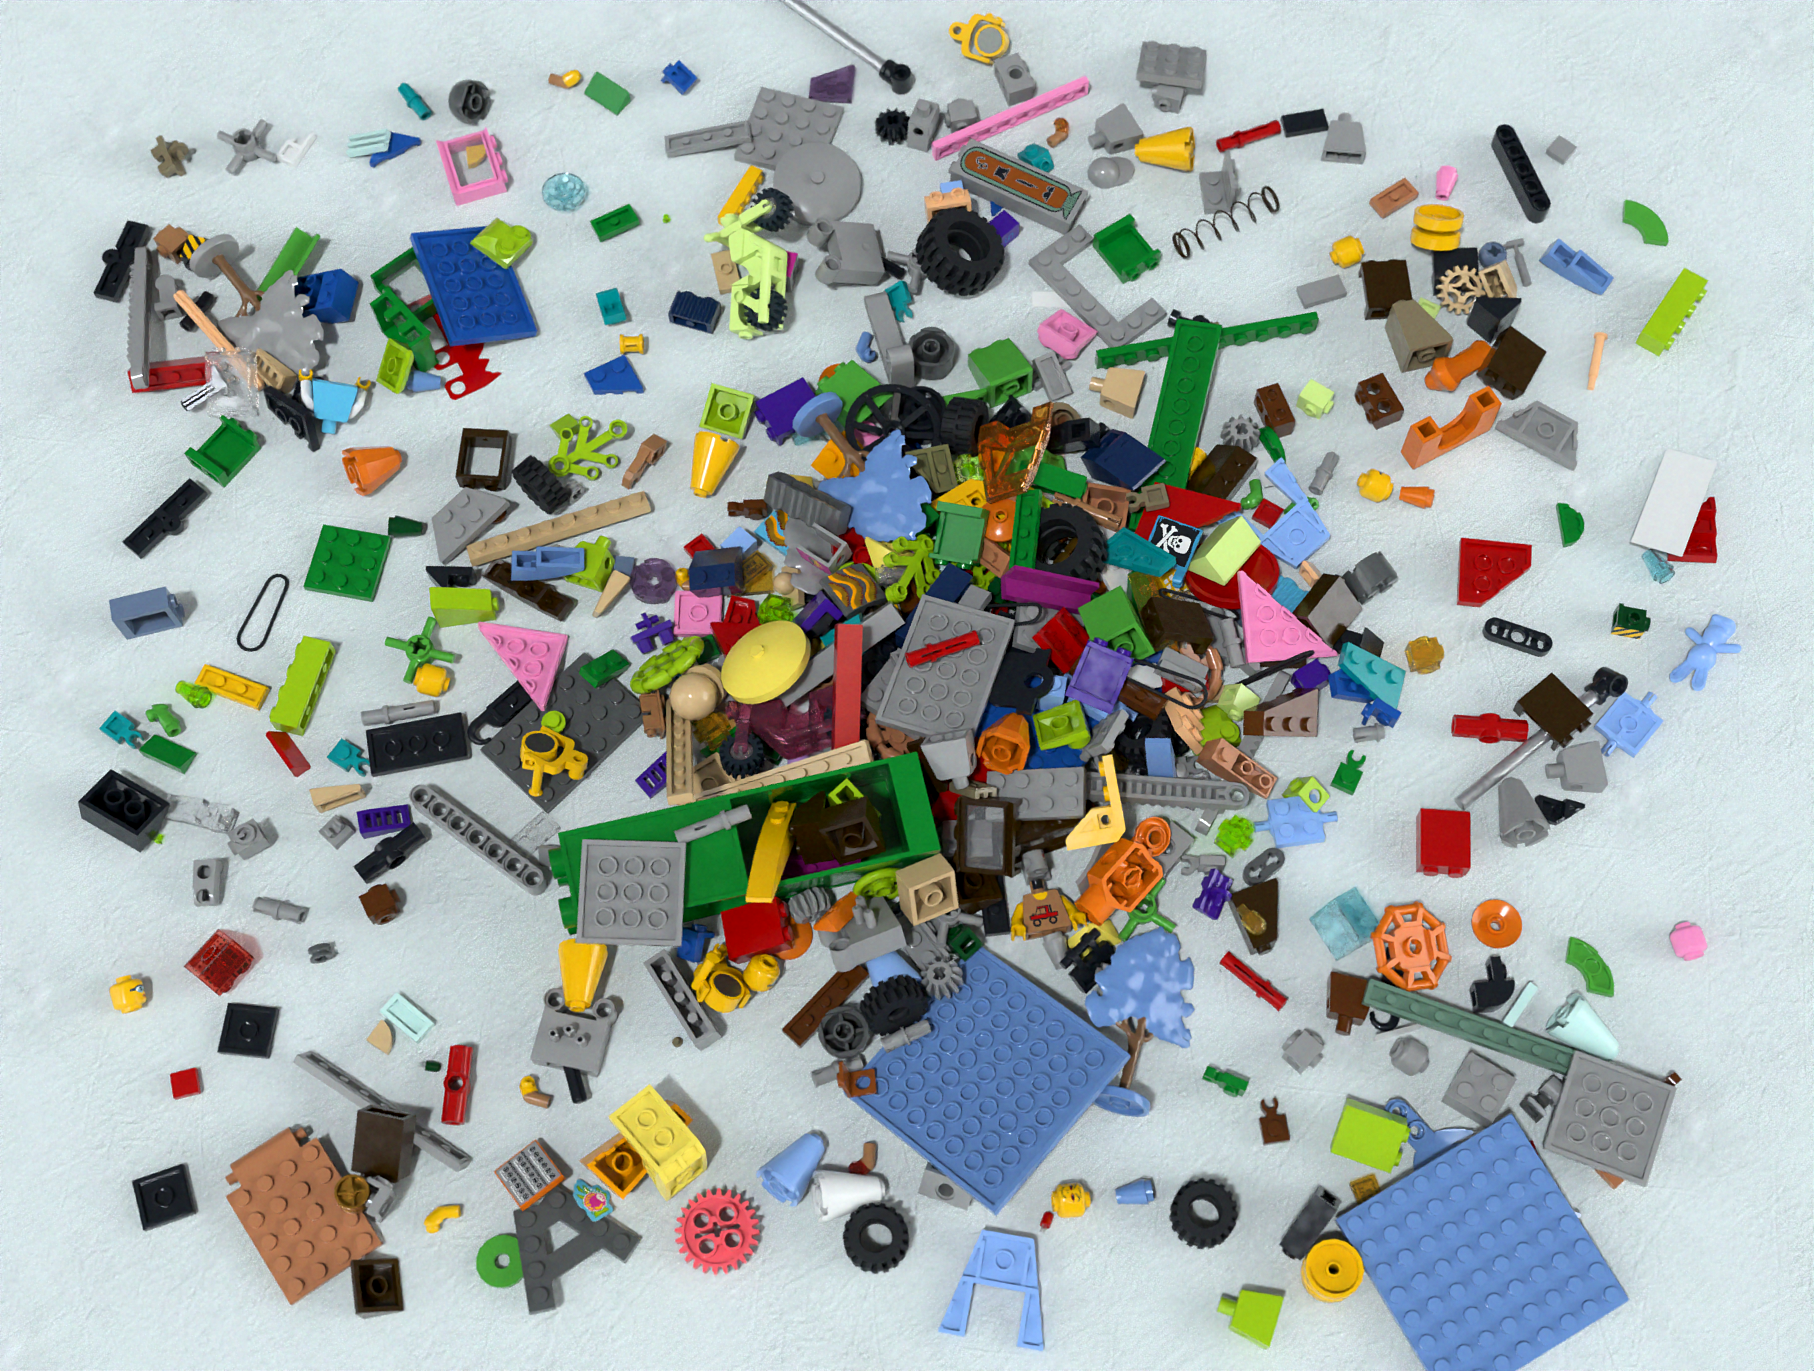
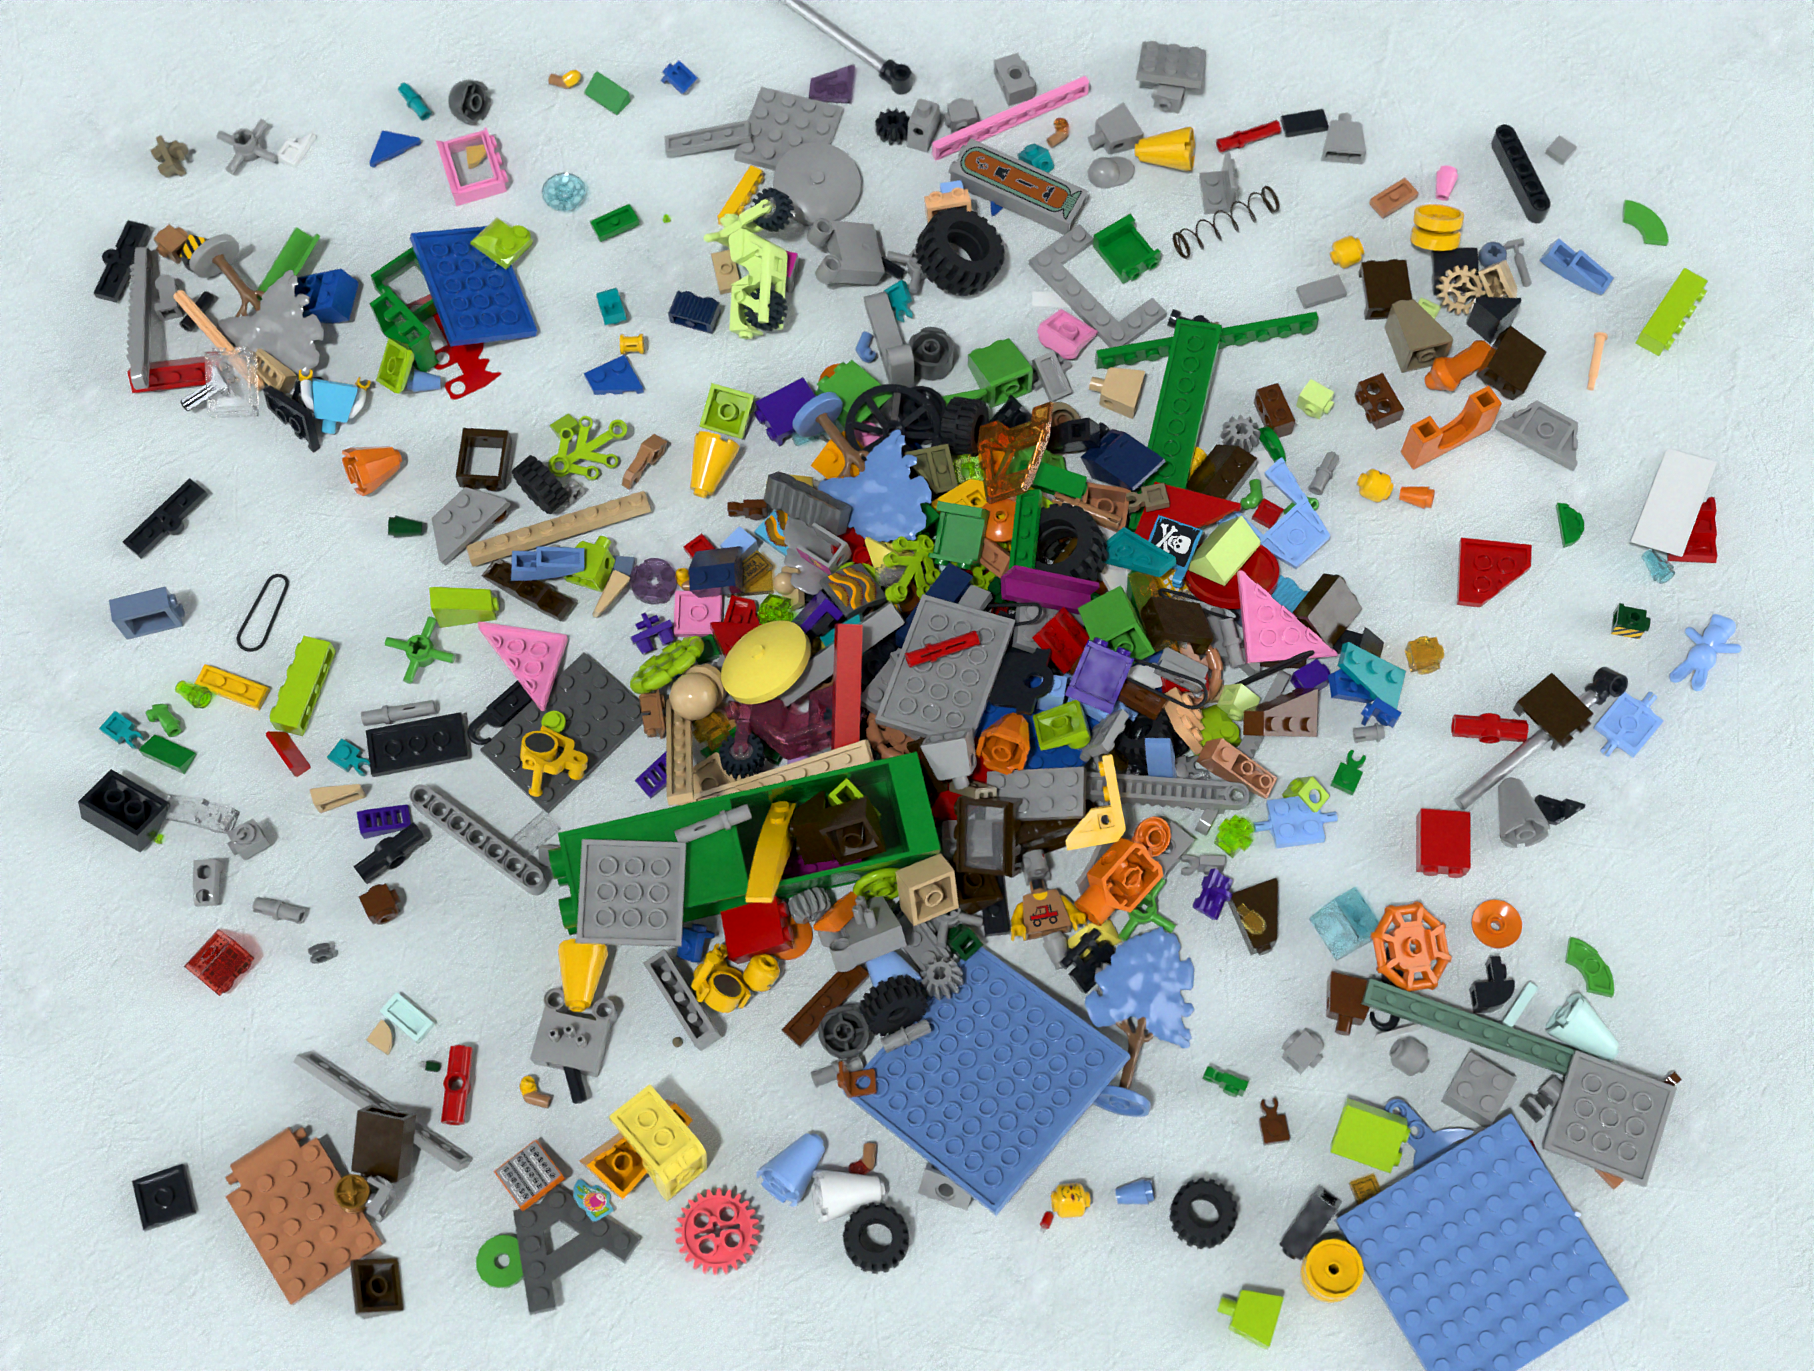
(127, 994): yellow head -> none
(185, 1083): red tile -> none
(225, 451): green panel -> none
(248, 1030): black tile -> none
(336, 832): light grey tile -> none
(347, 563): green plate -> none
(369, 142): light aqua tile -> none
(431, 680): yellow head -> none
(440, 1213): yellow arm -> none
(451, 575): black slope -> none
(604, 668): green plate -> none
(989, 40): yellow piece -> none
(1002, 1263): light blue wing -> none
(1006, 227): dark purple brick -> none
(1259, 862): dark grey beam -> none
(1273, 998): red pin -> none
(1309, 573): light nougat slope -> none
(1370, 576): dark grey brick -> none
(1526, 632): black beam -> none
(1580, 769): light grey torso -> none
(1688, 941): bright pink head -> none

